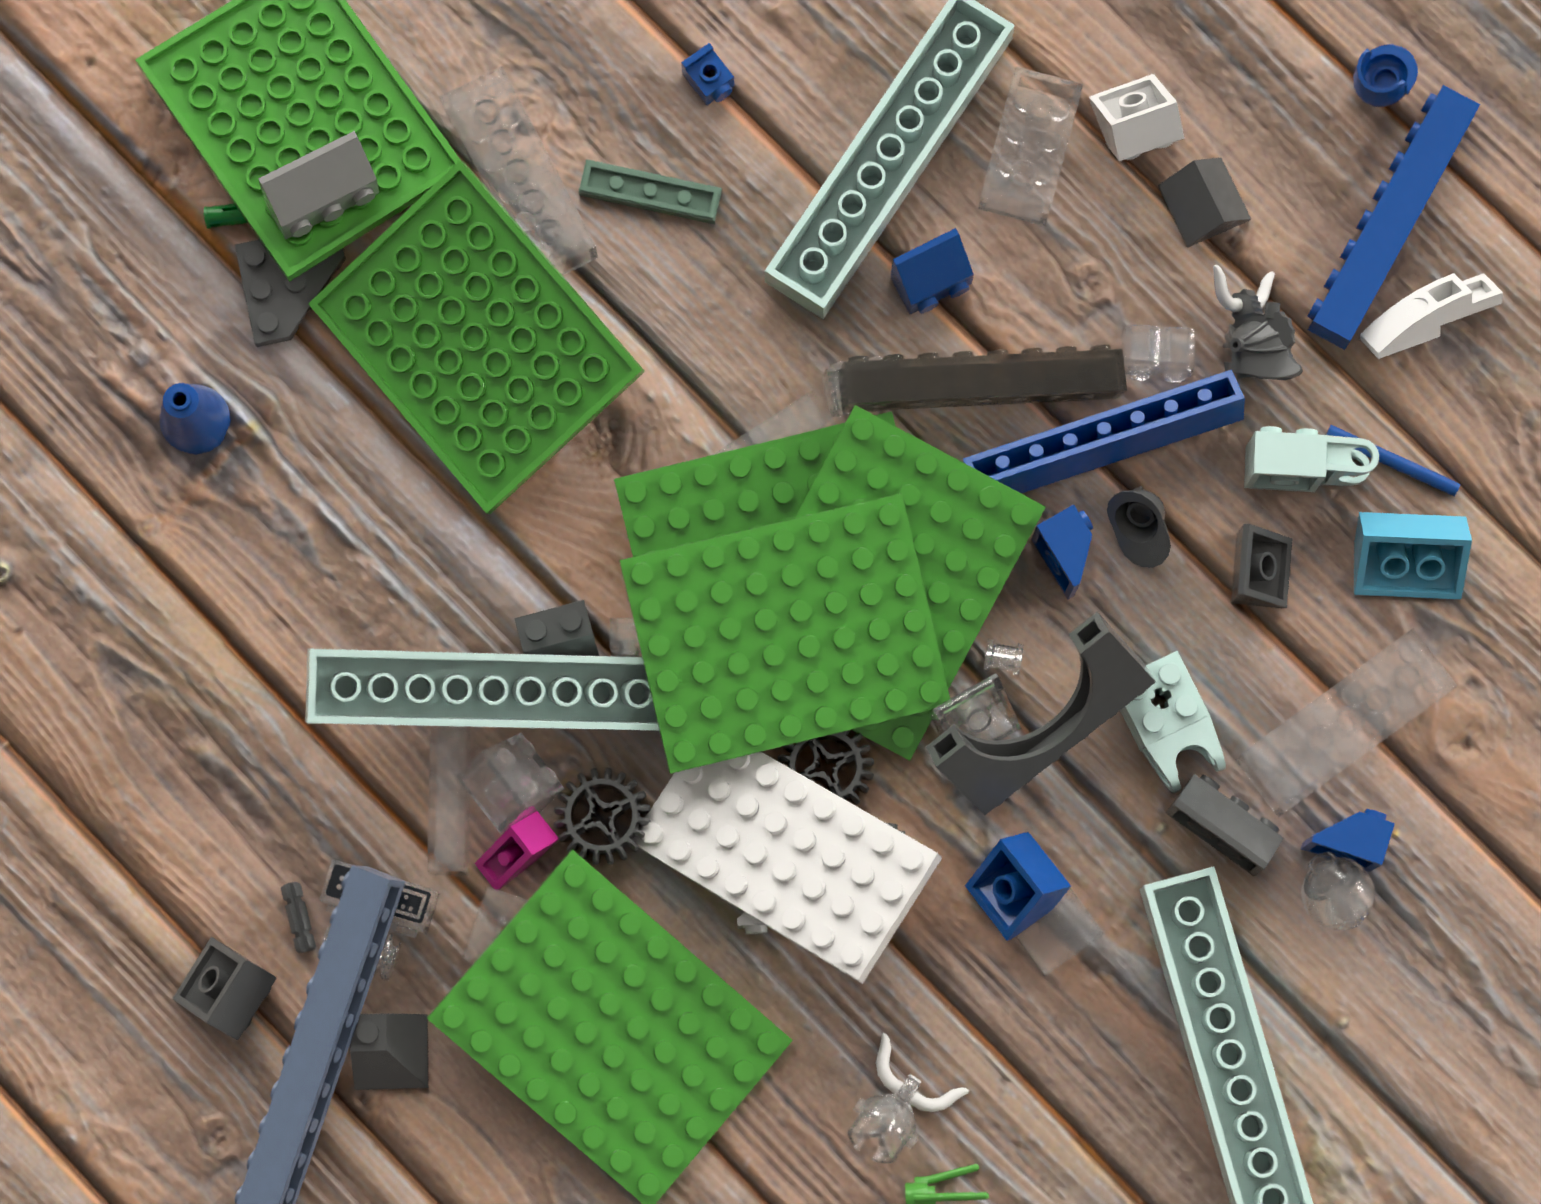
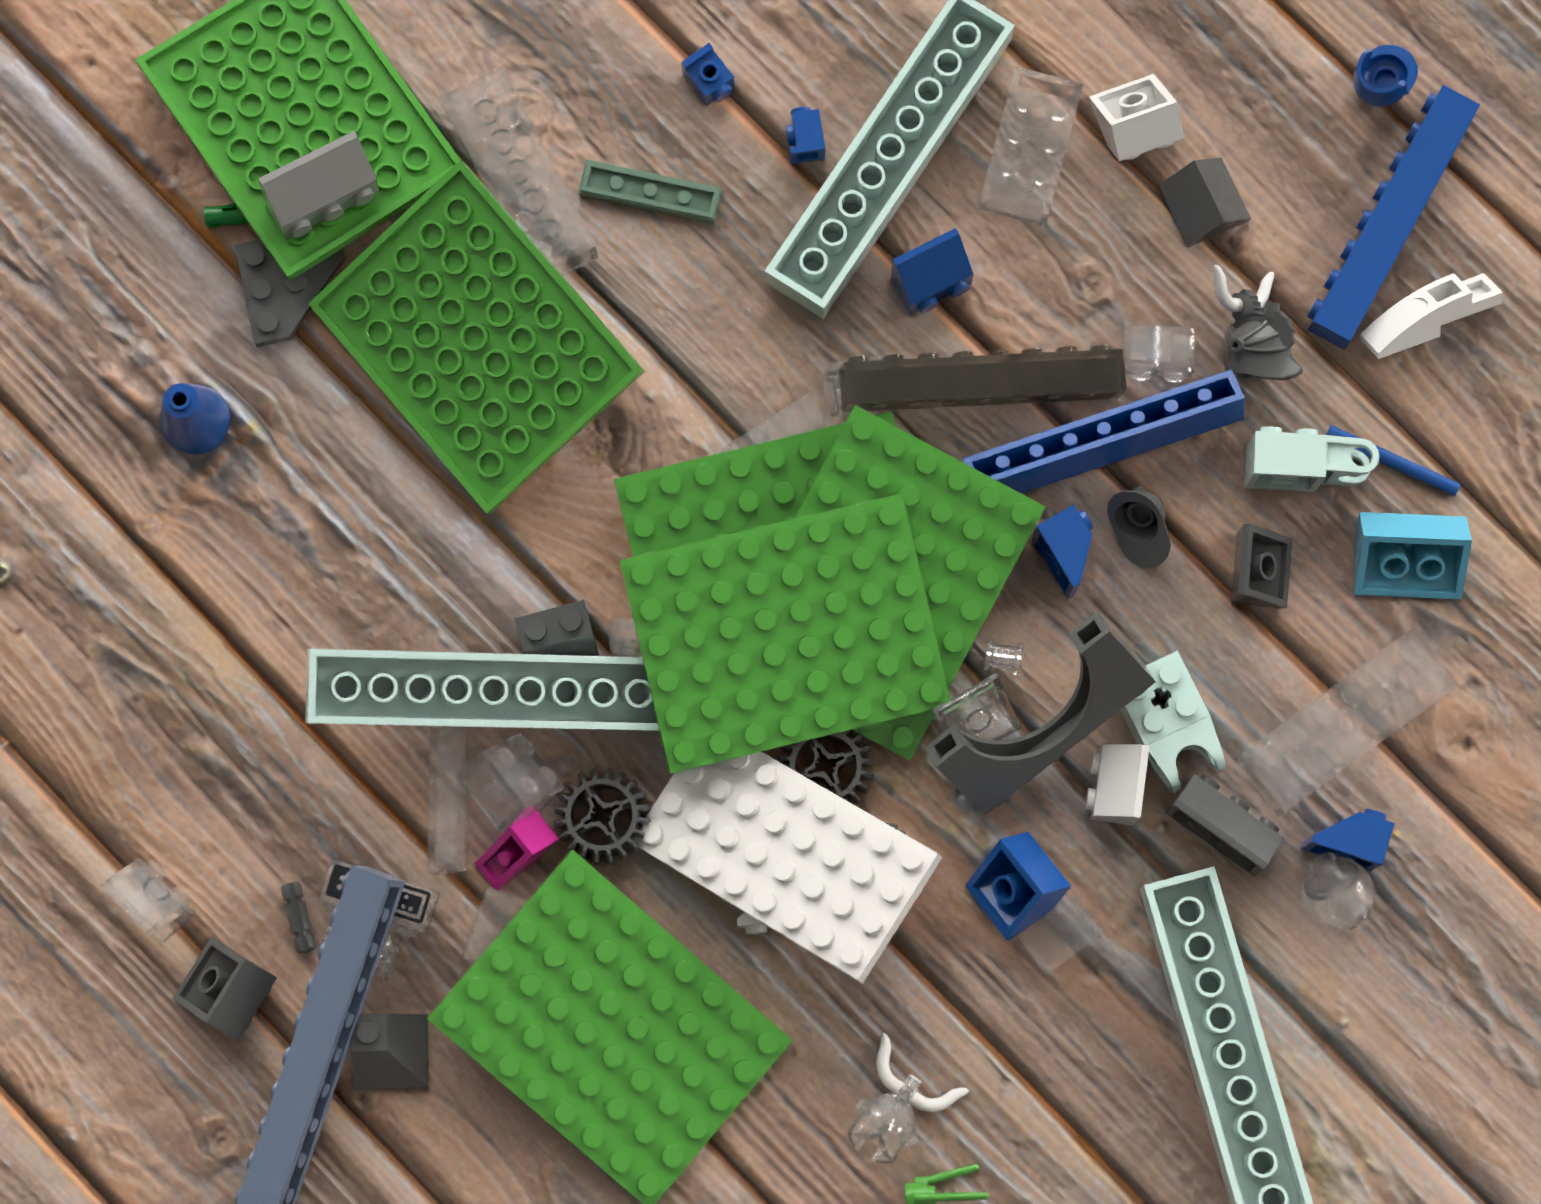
(149, 898): none -> clear slope
(805, 135): none -> blue brick
(1118, 783): none -> white slope

